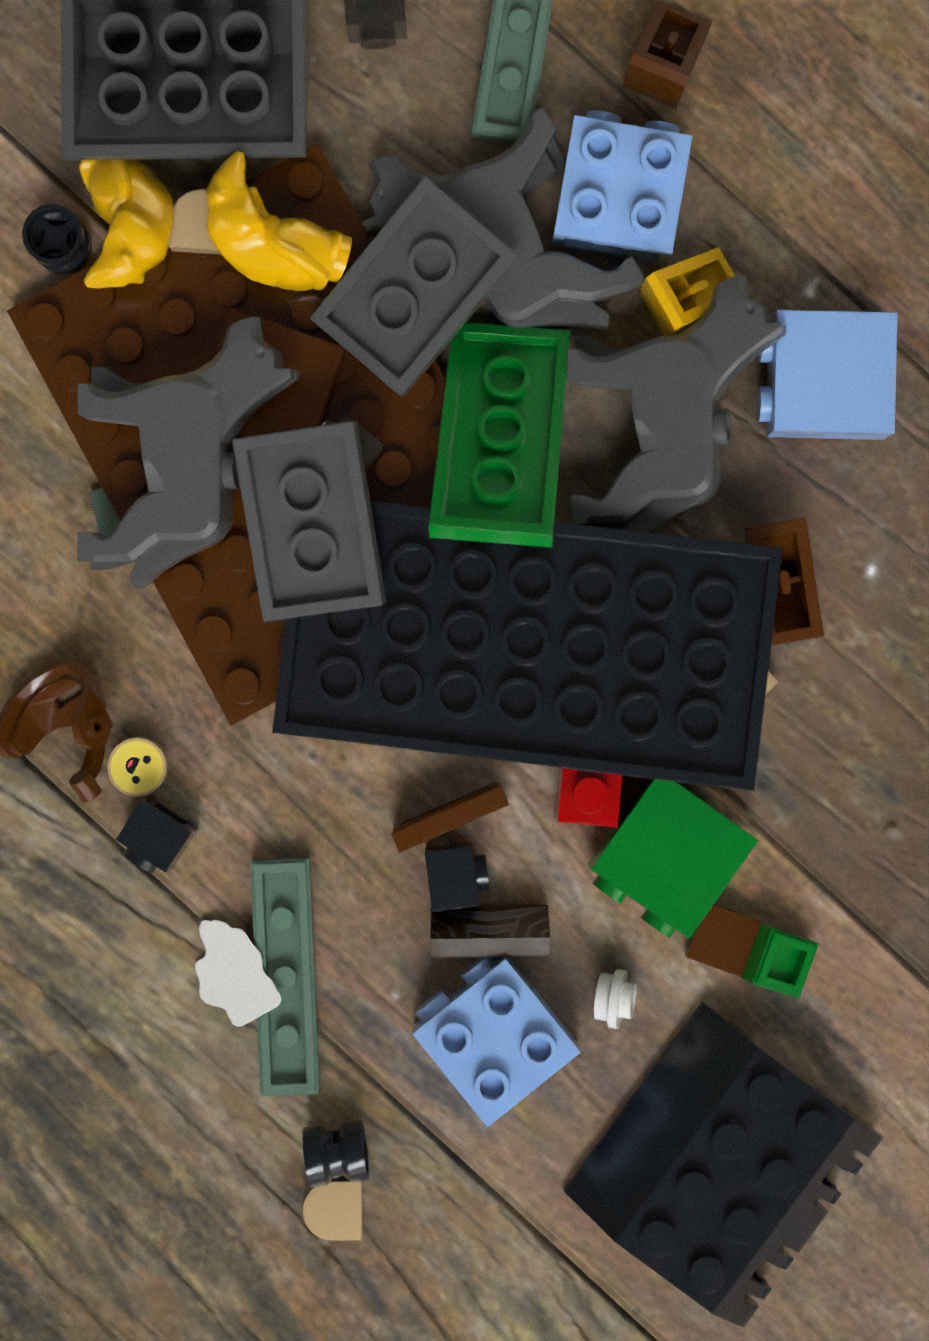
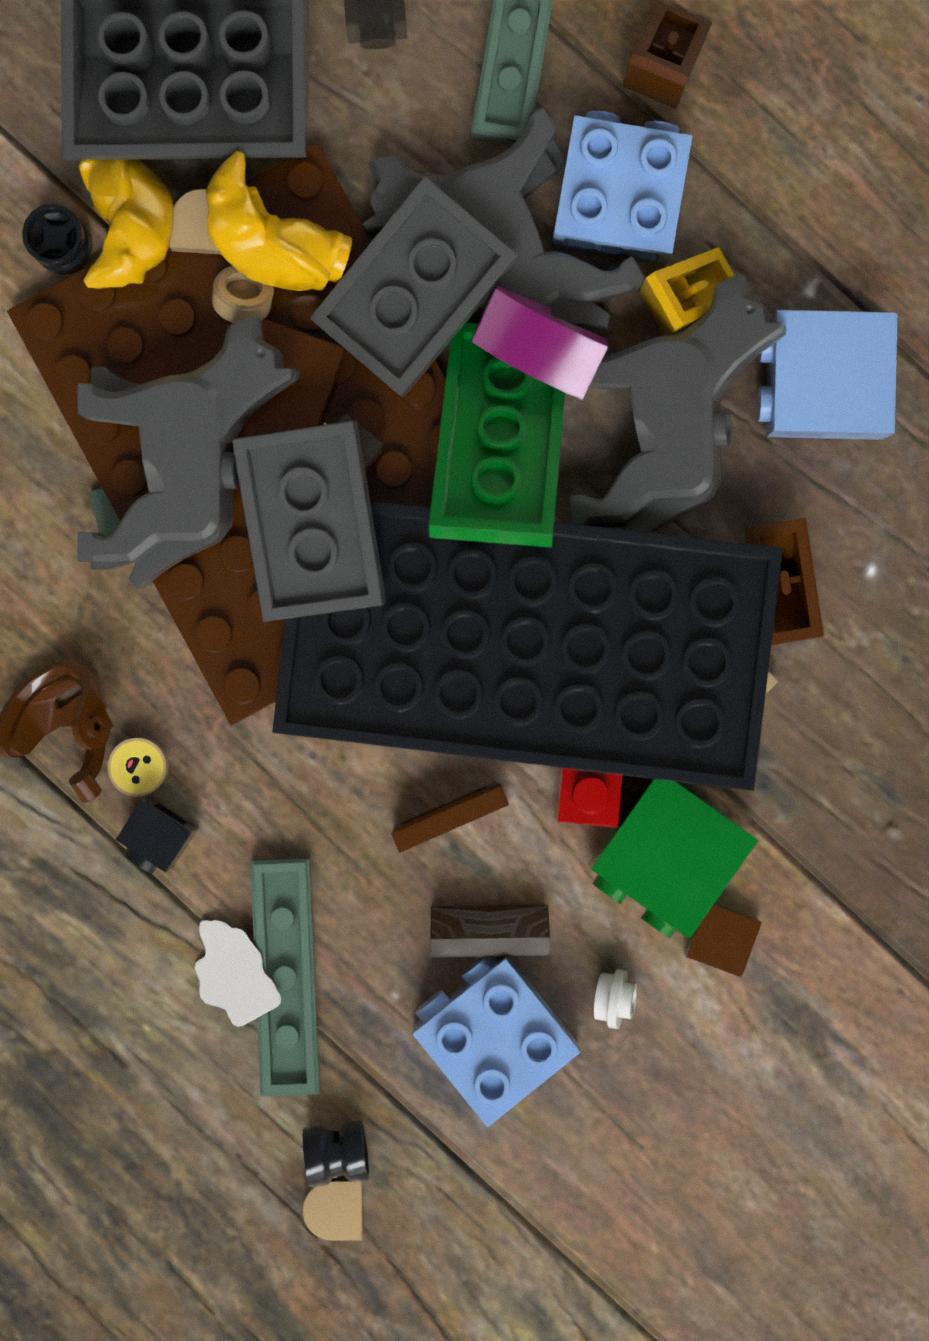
(239, 297): none -> tan tile
(455, 876): black plate -> none
(539, 343): none -> magenta slope
(718, 1166): black slope -> none
(780, 961): green tile -> none

